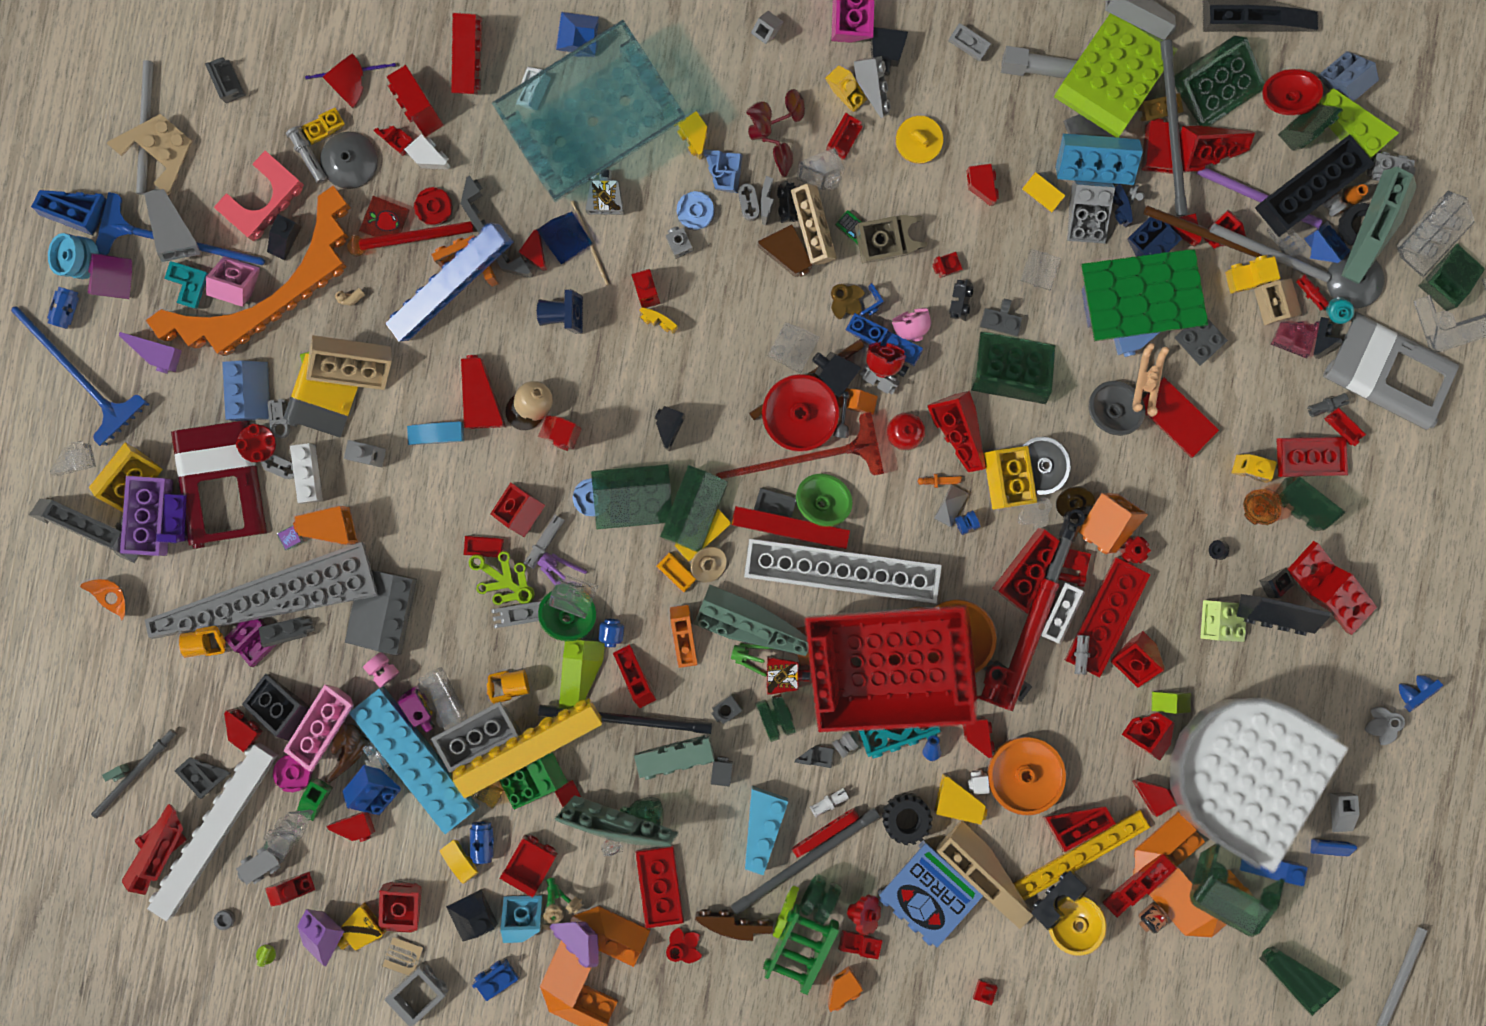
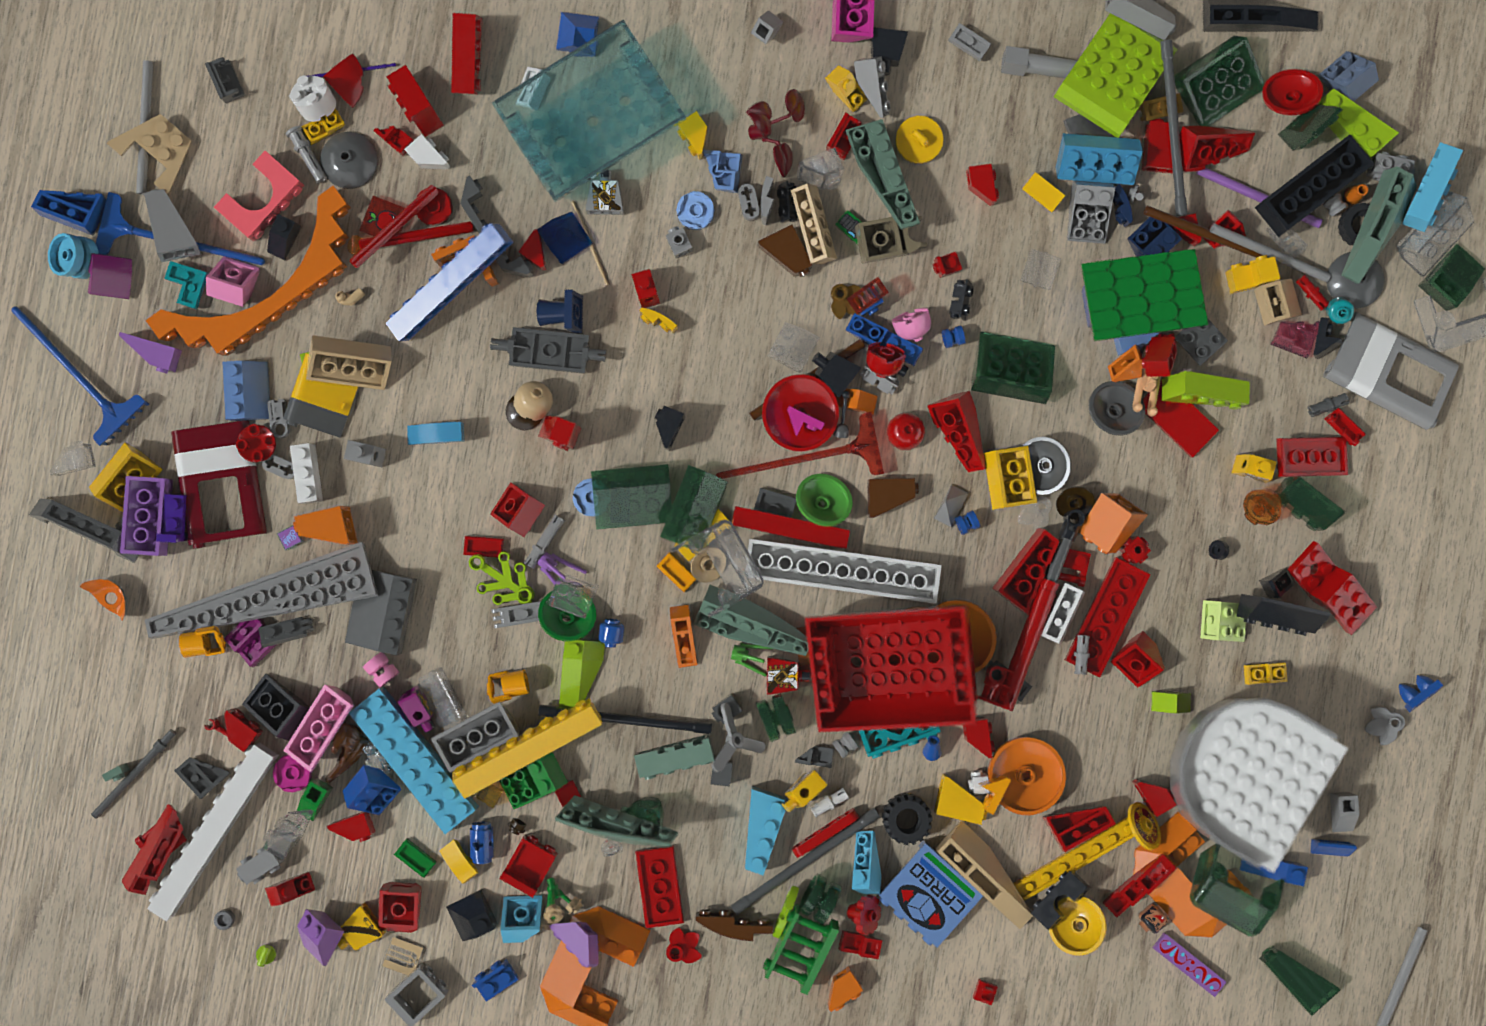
(60, 315): blue piece -> none
(216, 726): none -> red hand
(312, 98): none -> white brick
(394, 226): none -> red axle
(415, 858): none -> green tile
(479, 400): red slope -> none
(517, 826): none -> dark brown plate
(548, 350): none -> dark grey plate
(634, 676): red slope -> none
(730, 560): none -> clear windscreen
(733, 741): none -> light grey piece
(798, 417): none -> dark pink slope
(803, 790): none -> yellow torso
(854, 304): none -> clear red slope
(866, 864): none -> medium azure slope
(880, 166): none -> sand green wedge
(889, 493): none -> reddish brown slope
(939, 480): orange piece -> none
(953, 336): none -> blue wheel
(997, 787): none -> light orange slope
(1000, 320): dark grey plate -> none
(1127, 365): none -> orange slope
(1144, 826): none -> yellow shield
(1151, 734): red slope -> none
(1160, 356): none -> red brick
(1189, 964): none -> medium lavender tile
(1205, 390): none -> lime wedge
(1265, 673): none -> yellow slope
(1326, 244): blue slope -> none
(1433, 187): none -> medium azure wedge

